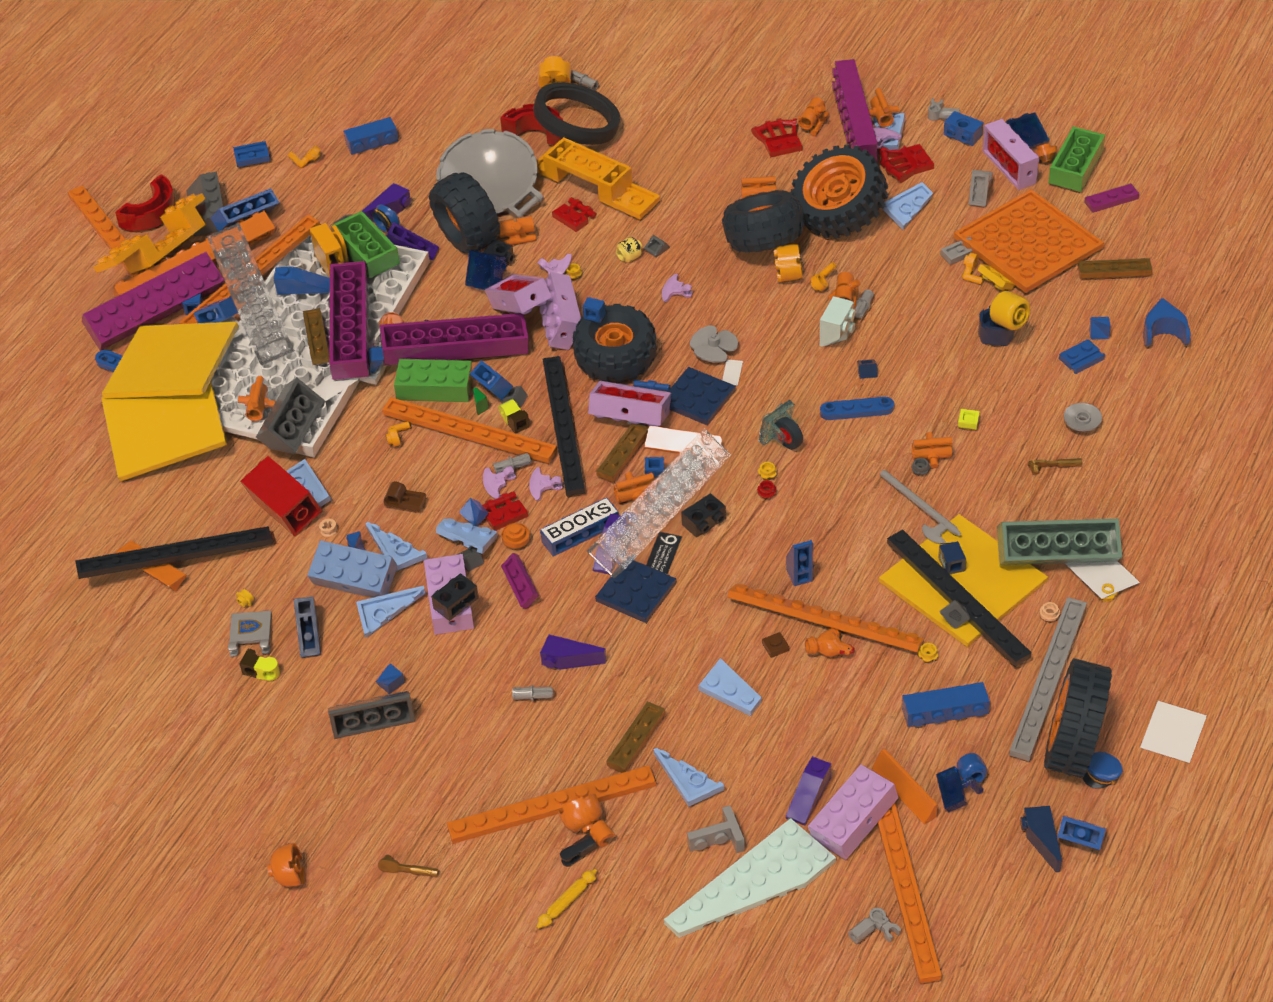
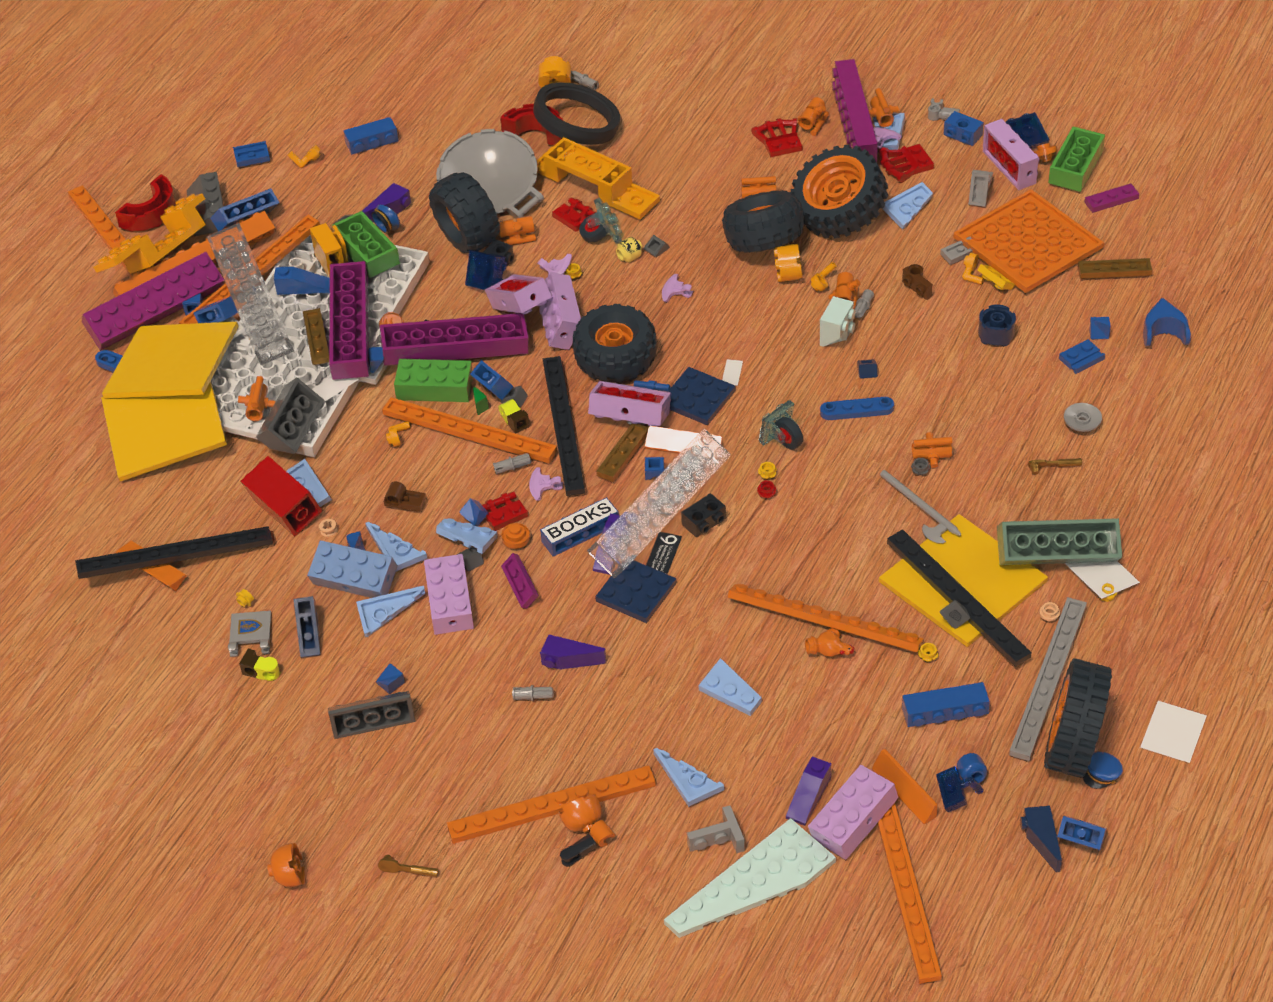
(403, 237): dark purple slope -> none
(454, 597): black brick -> none
(495, 482): lavender piece -> none
(566, 898): yellow wheel -> none
(594, 309): blue slope -> none
(600, 224): none -> clear light blue plate
(632, 486): orange pin -> none
(636, 737): pearl gold plate -> none
(708, 344): light grey piece -> none
(775, 644): reddish brown plate -> none
(800, 563): blue slope -> none
(877, 920): light grey bar -> none
(913, 278): none -> reddish brown plate
(952, 557): dark blue brick -> none
(968, 419): neon yellow plate -> none
(1010, 310): yellow head -> none

